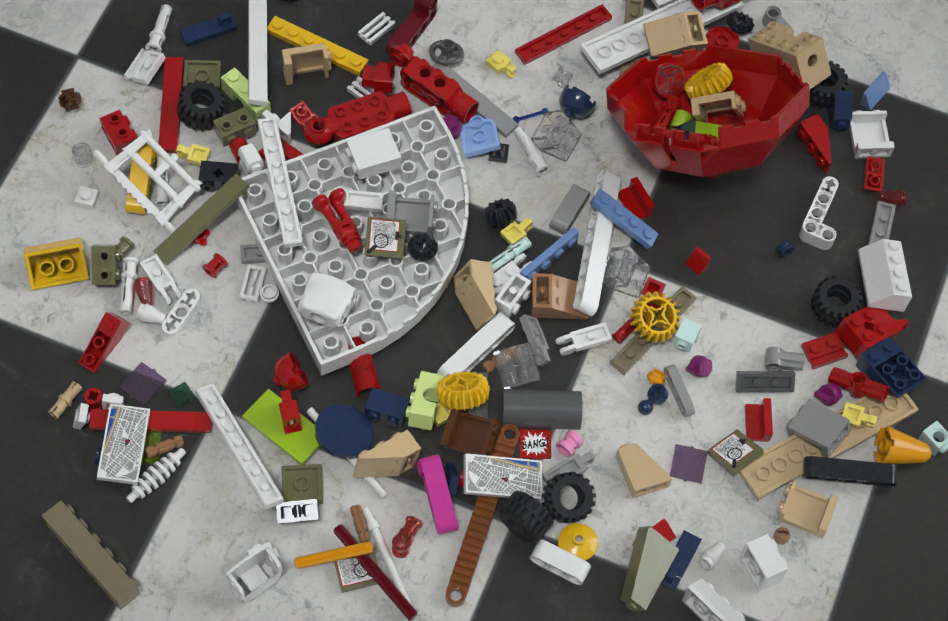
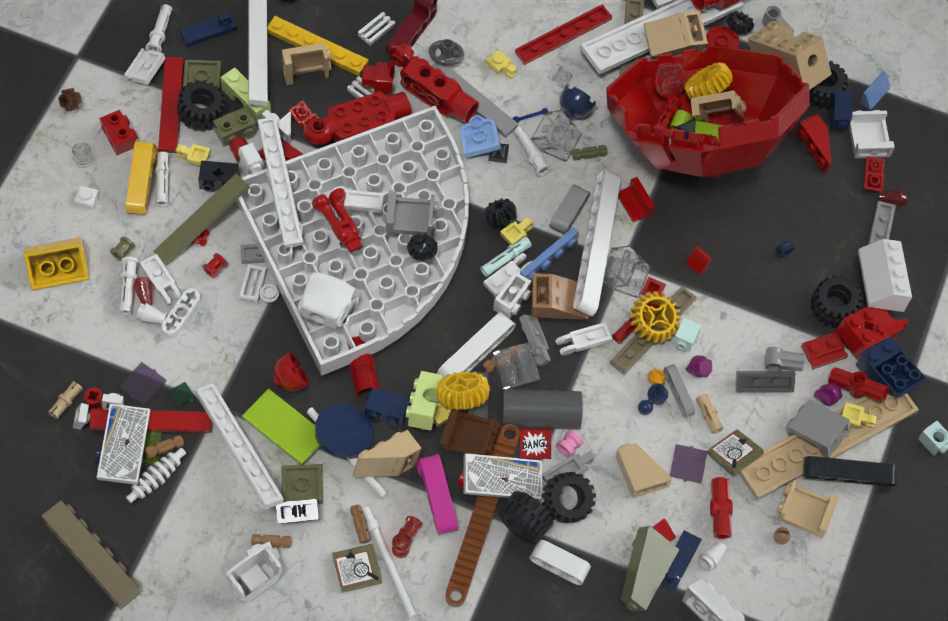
(103, 341): red slope -> none
(104, 264): olive brick -> none
(130, 151): white piece -> none
(275, 540): none -> medium nougat axle
(289, 413): red piece -> none
(333, 555): light orange axle -> none
(373, 153): white brick -> none
(378, 575): dark red axle -> none
(385, 237): tile -> none
(452, 478): dark blue tile -> none
(453, 125): magenta piece -> none
(476, 291): tan slope -> none
(583, 549): yellow dish -> none
(589, 152): none -> olive axle
(624, 218): medium blue plate -> none
(709, 413): none -> tan pin
(721, 508): none -> red piece
(759, 421): red panel -> none
(764, 562): white brick -> none
(819, 209): white beam -> none
(899, 448): light orange cone -> none

